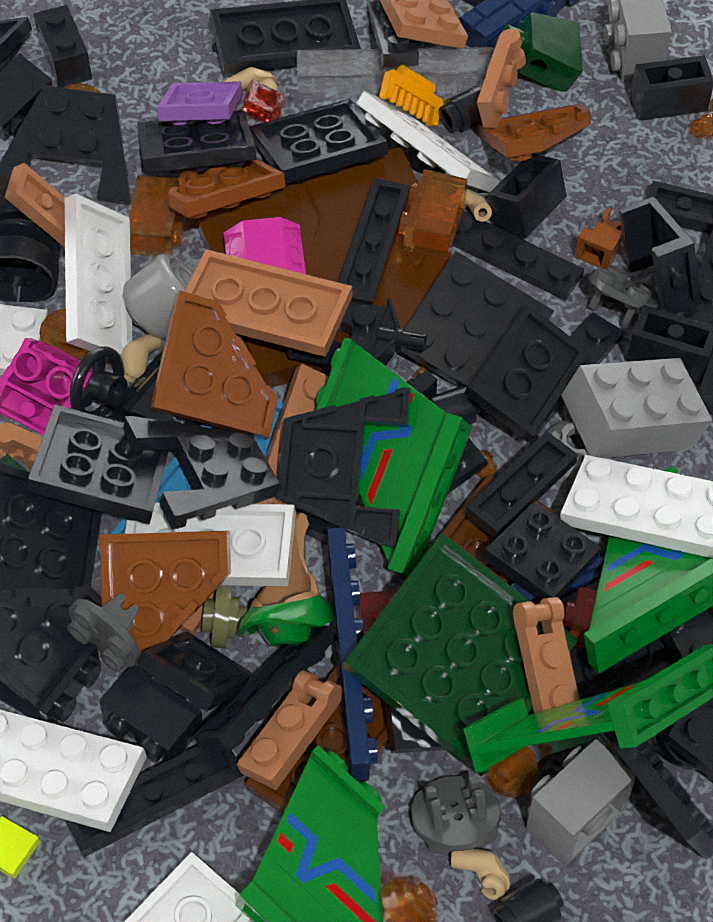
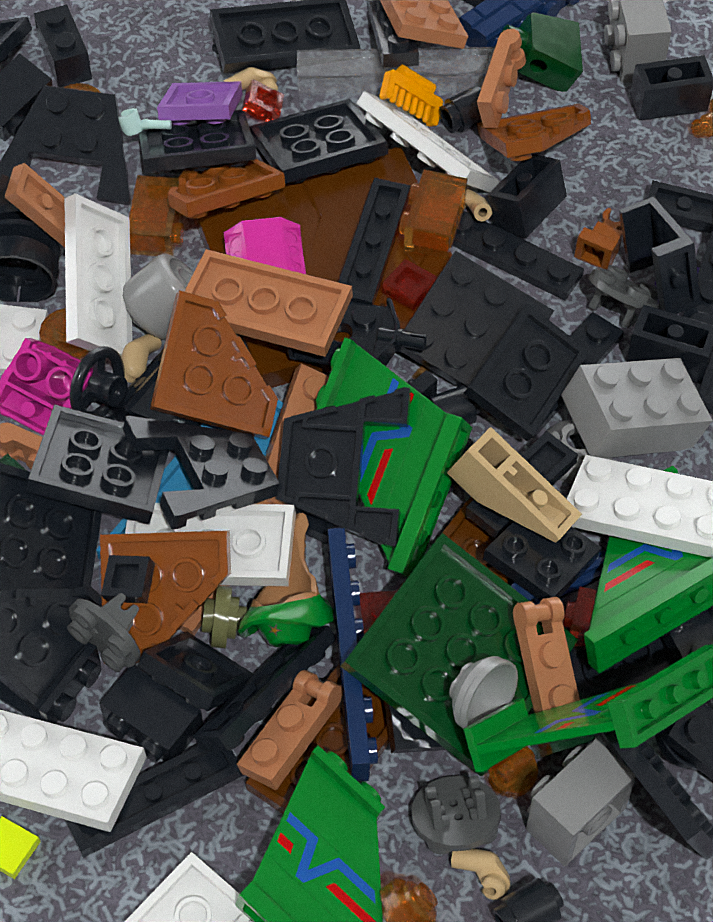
(128, 576): none -> black plate
(132, 124): none -> light aqua hand
(409, 284): none -> clear red plate
(482, 689): none -> light grey piece
(512, 487): none -> tan slope

